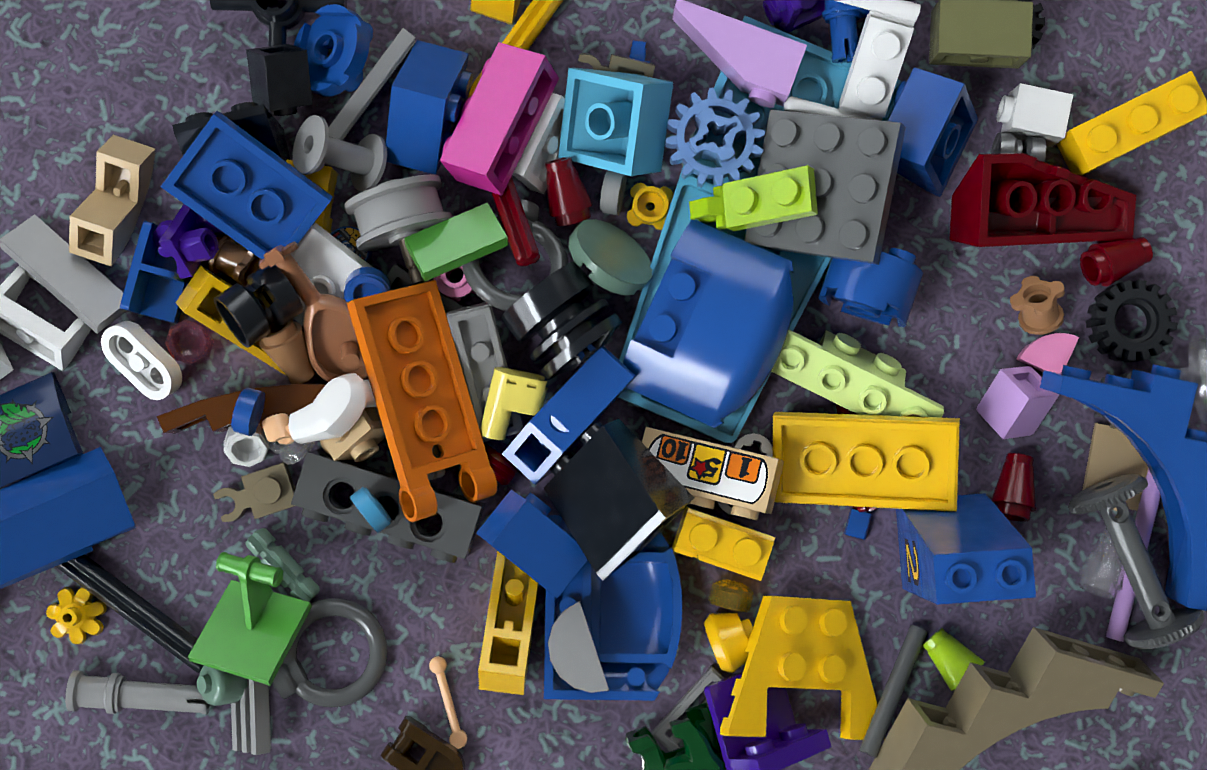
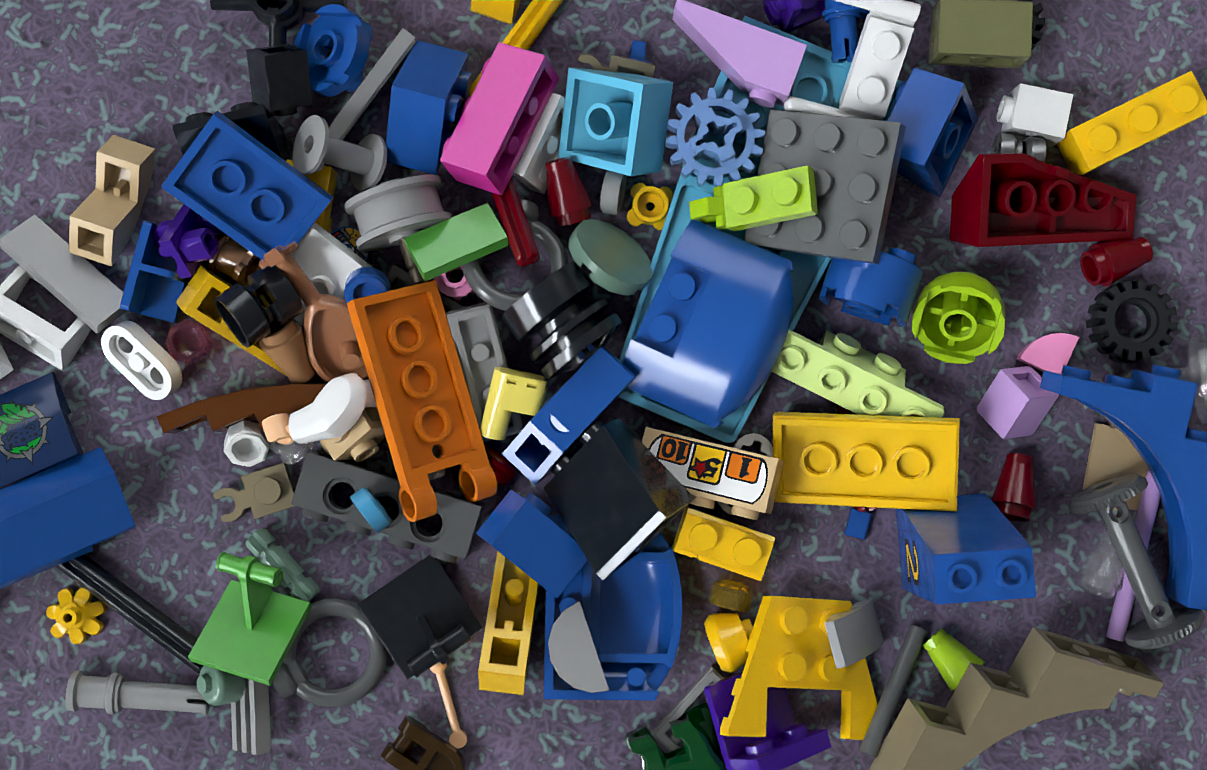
(248, 411): blue tile -> none
(420, 617): none -> black plate
(854, 633): none -> light grey slope
(959, 317): none -> lime cylinder
(1039, 305): medium nougat brick -> none

